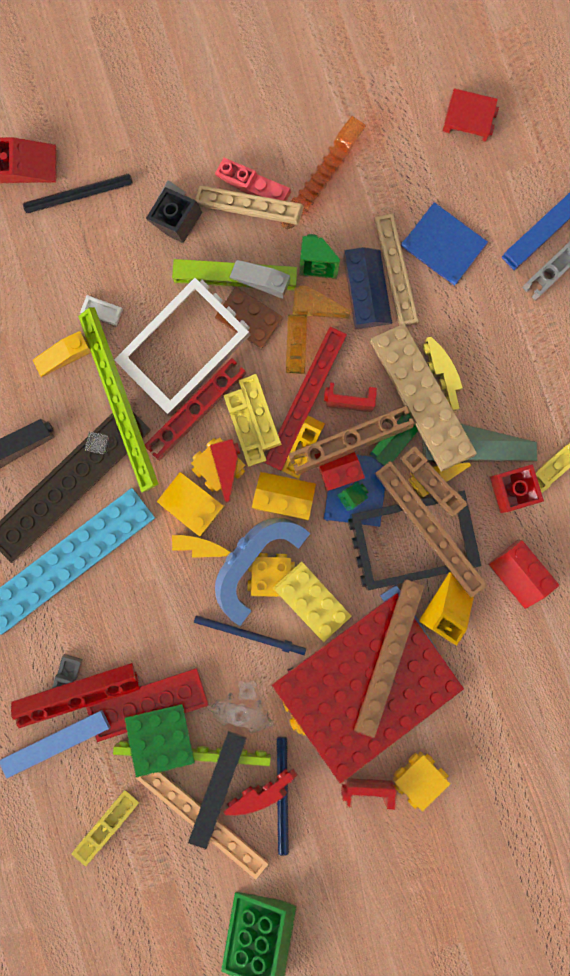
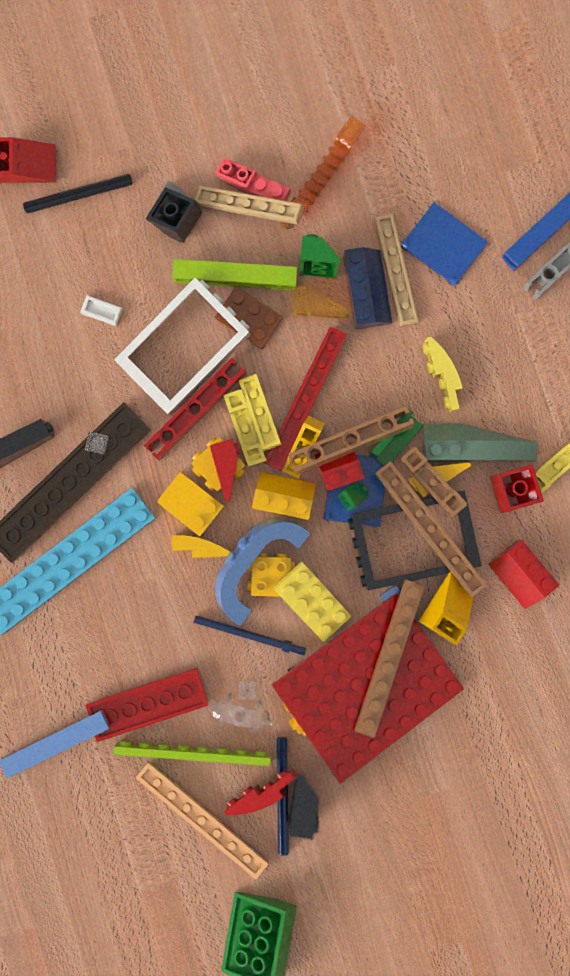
(62, 353): yellow slope -> none
(67, 671): dark grey slope -> none
(75, 695): red piece -> none
(105, 828): light yellow slope -> none
(118, 400): lime plate -> none
(159, 740): green plate -> none
(217, 790): black tile -> none
(261, 278): light grey slope -> none
(296, 344): clear yellow slope -> none
(303, 810): none -> black wedge
(349, 402): red panel -> none
(369, 787): red panel -> none
(420, 780): yellow brick -> none
(423, 397): tan plate -> none
(471, 113): red panel -> none

